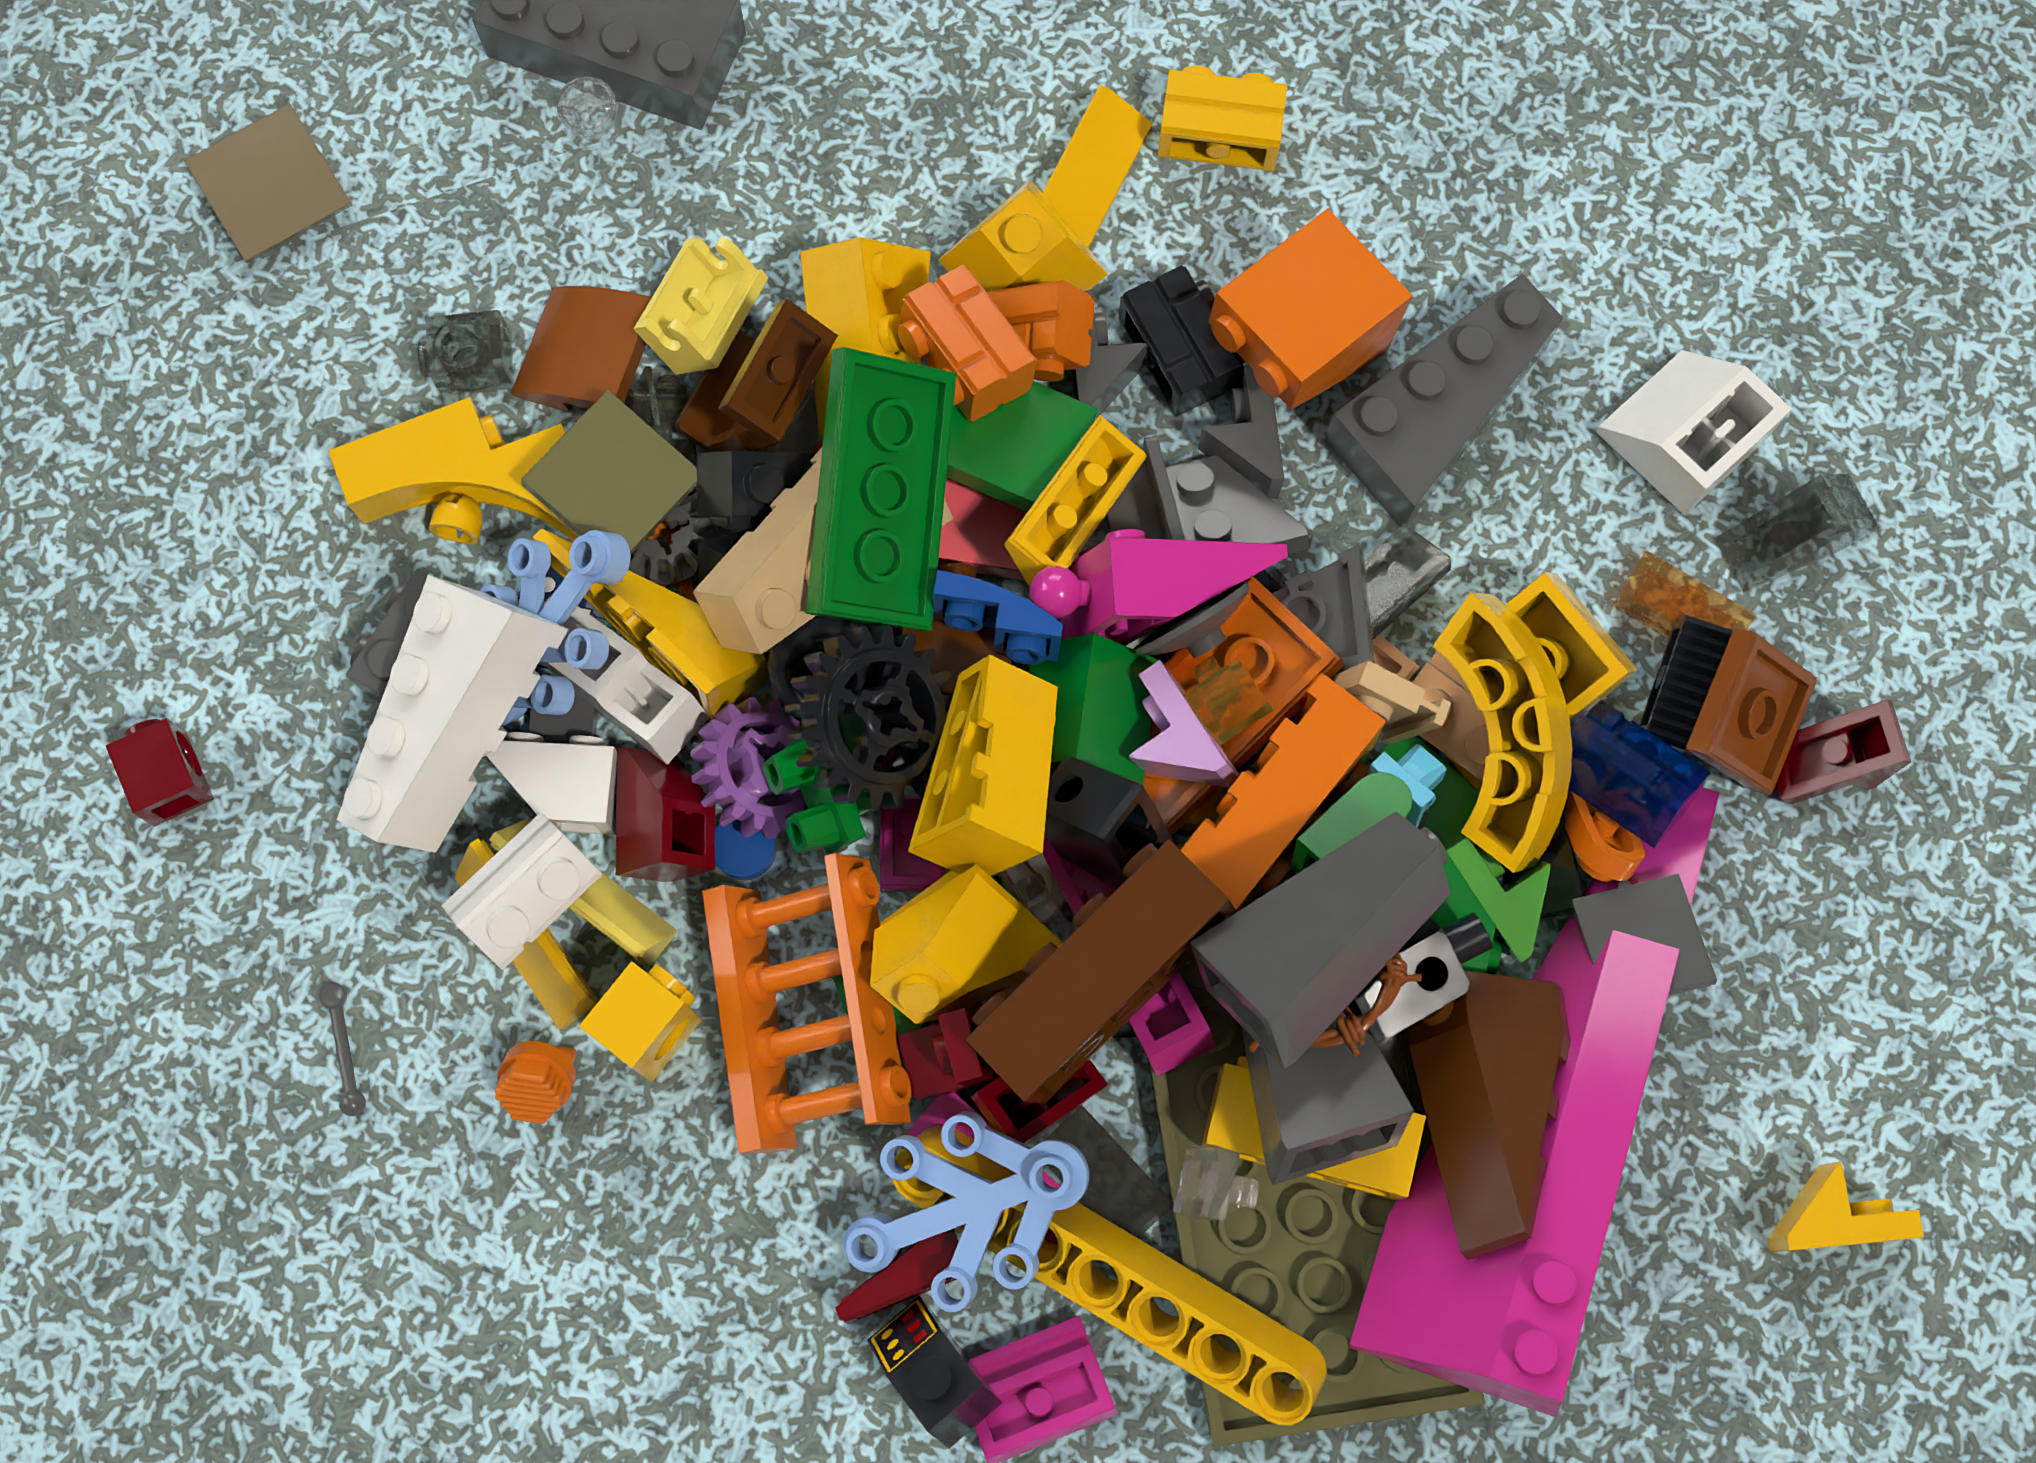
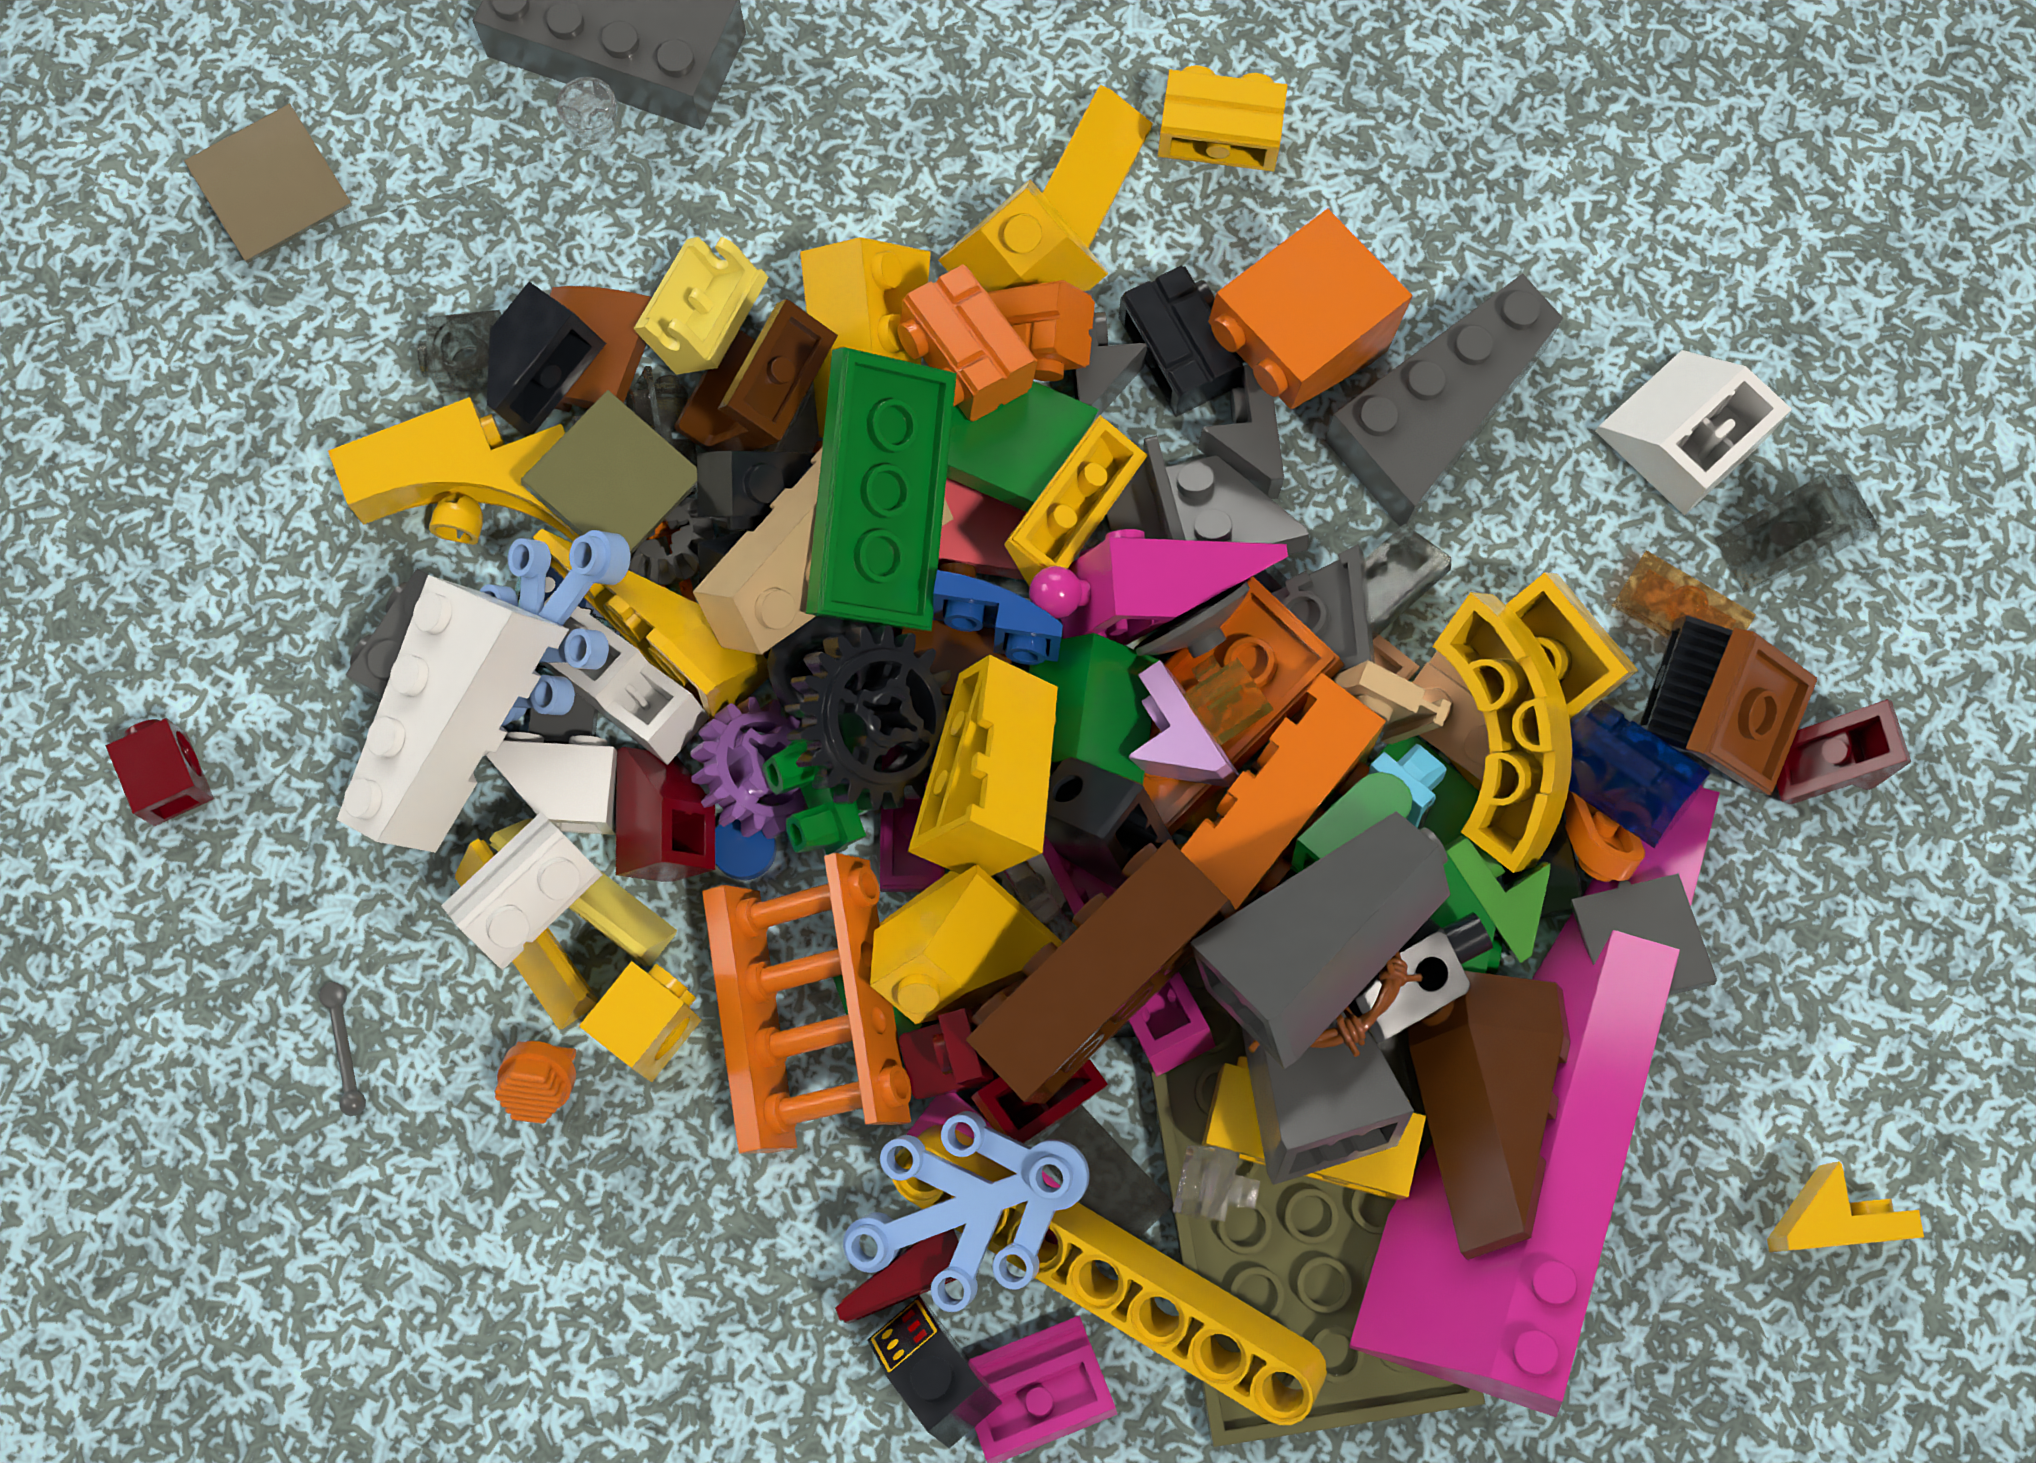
(536, 358): none -> black slope

